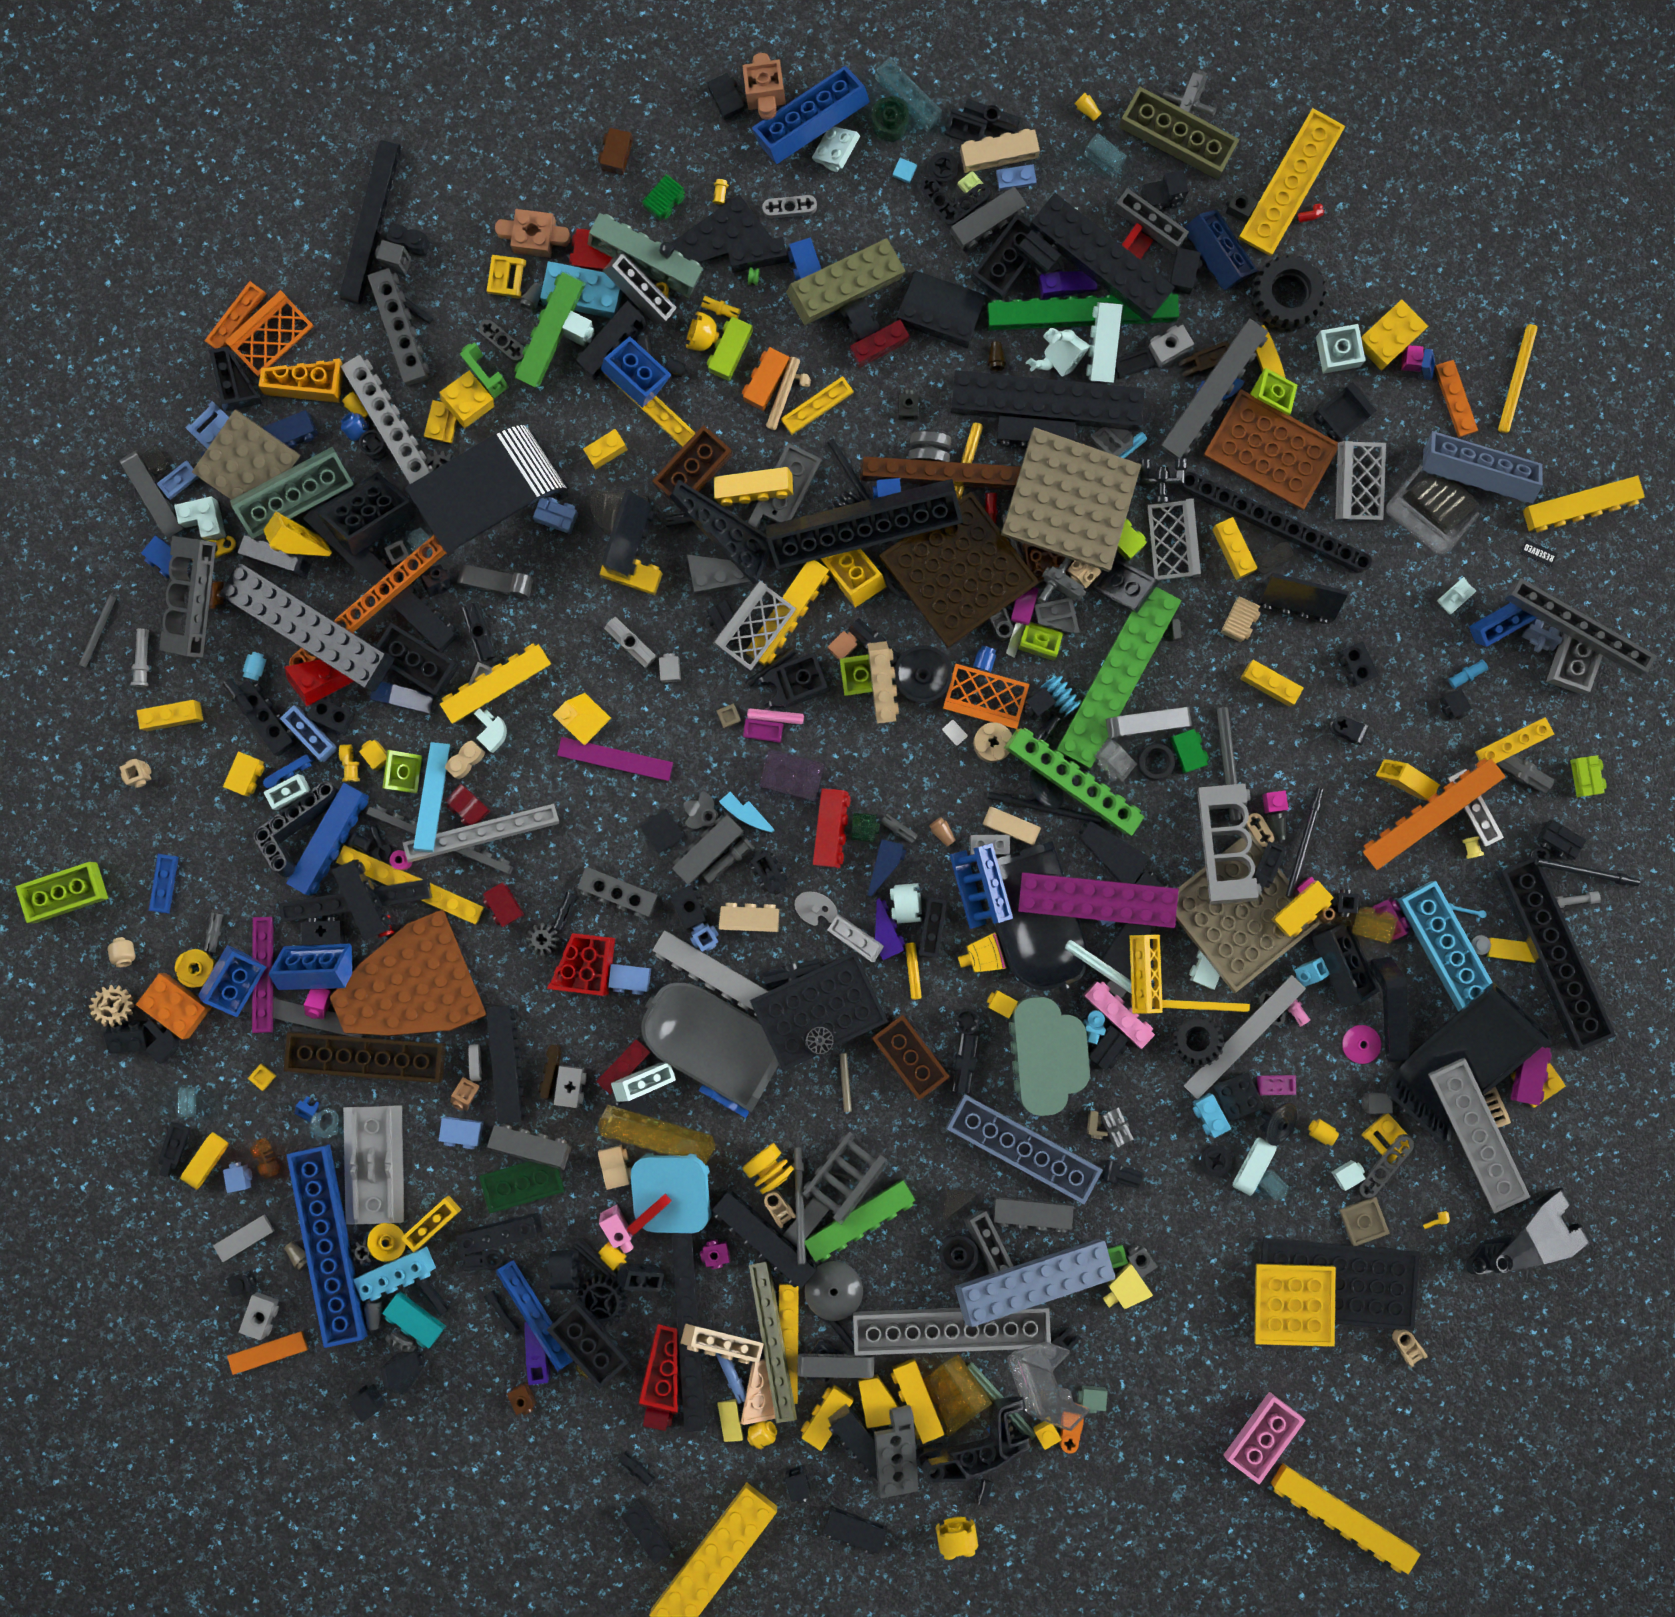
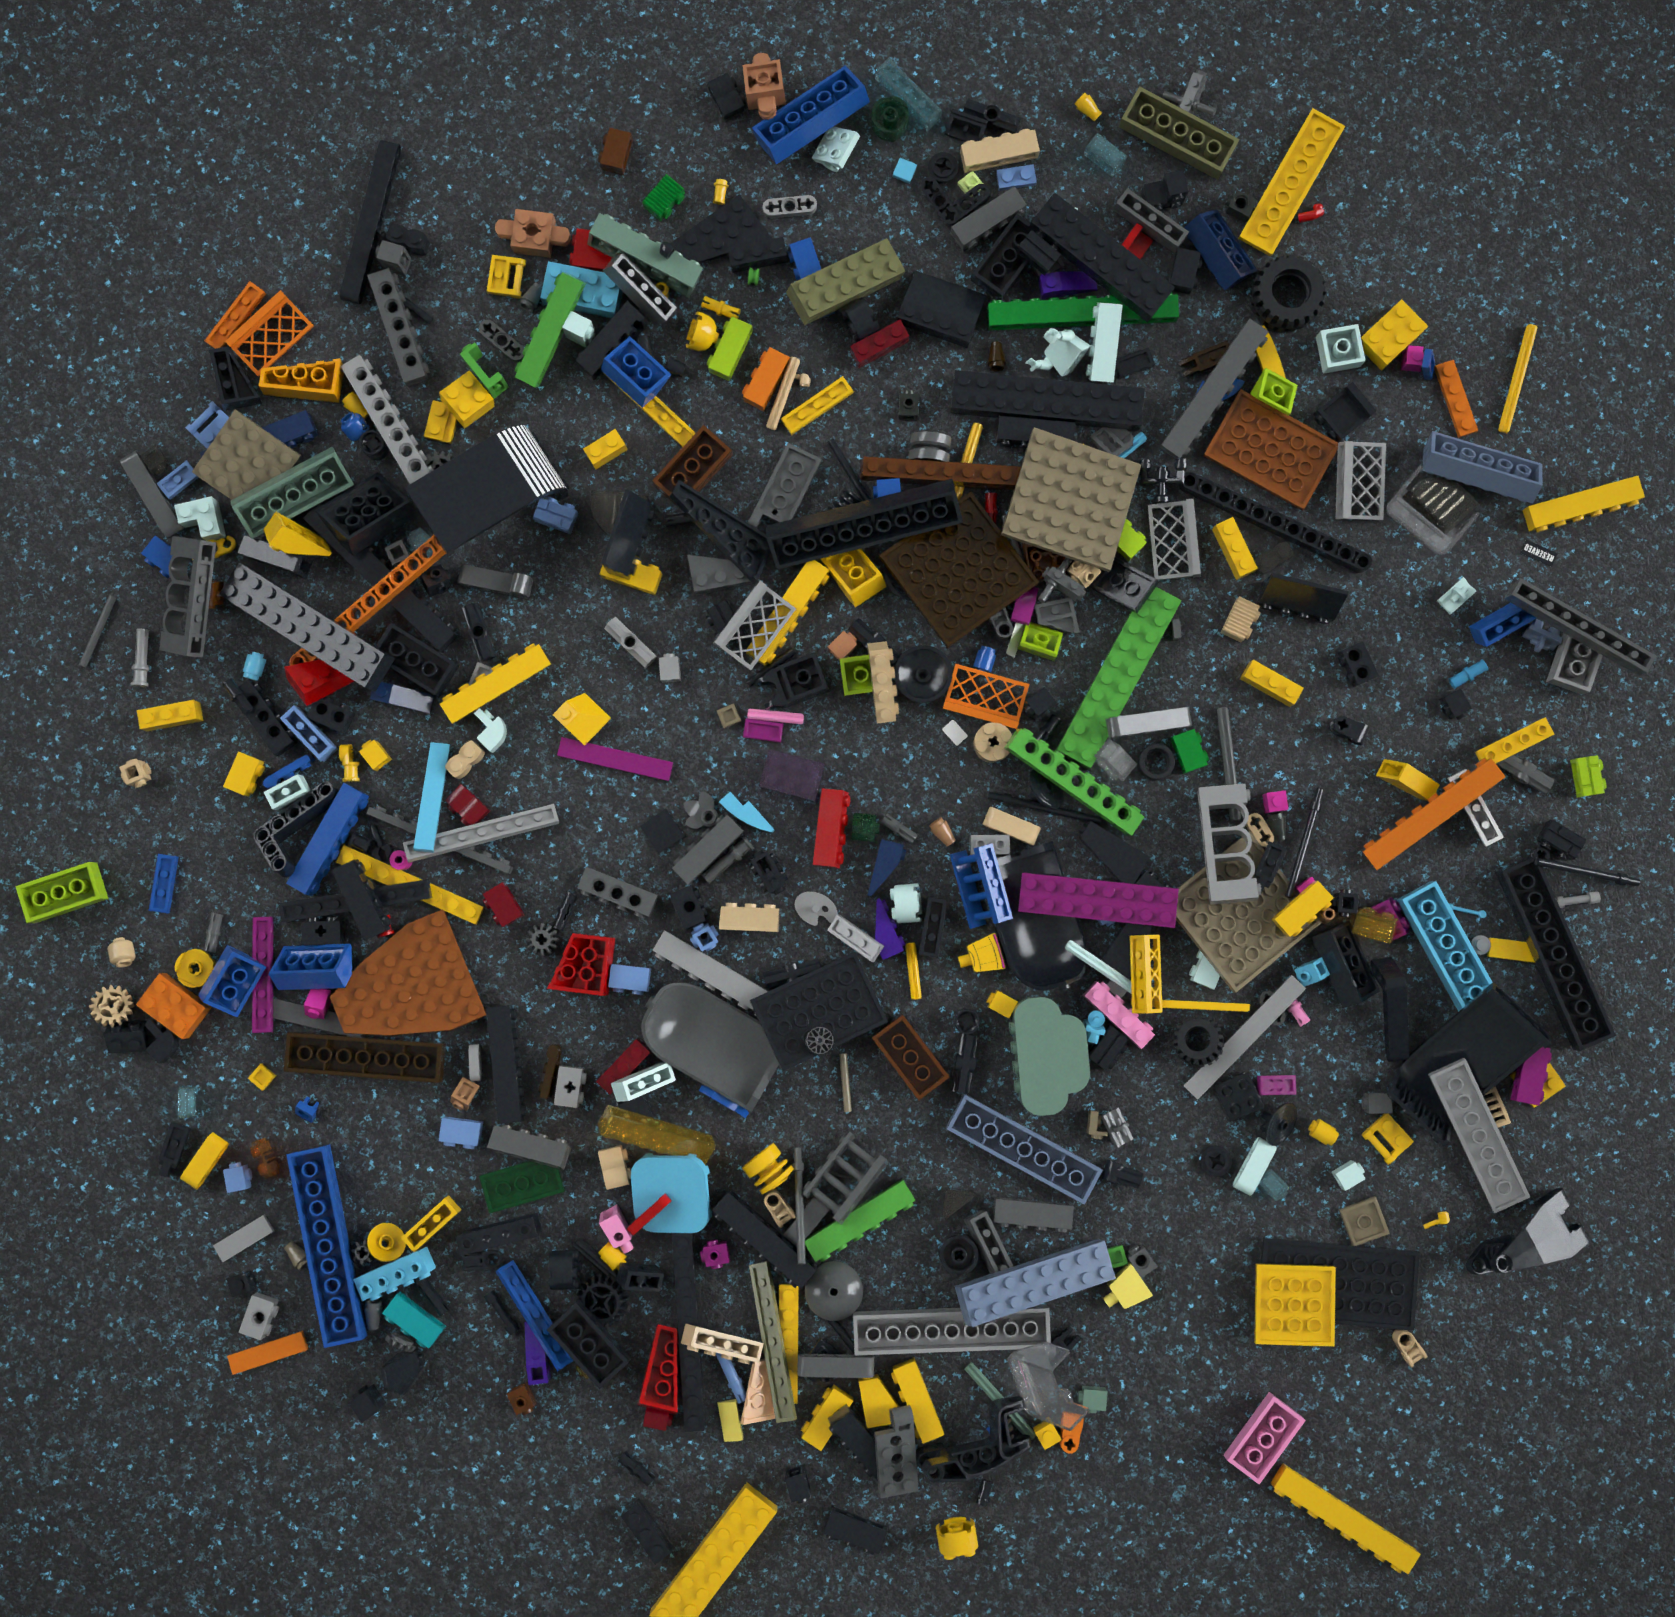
(330, 1131): clear light blue piece -> none
(373, 1165): light grey hinge -> none
(402, 772): lime slope -> none
(753, 486): yellow brick -> none
(762, 1434): yellow head -> none
(956, 1394): clear yellow wedge -> none
(1061, 695): medium azure piece -> none
(1164, 354): light grey brick -> none
(1211, 1115): medium azure brick -> none
(1353, 1039): dark pink dish -> none
(1390, 1168): dark grey beam -> none
(1473, 847): light yellow bush -> none

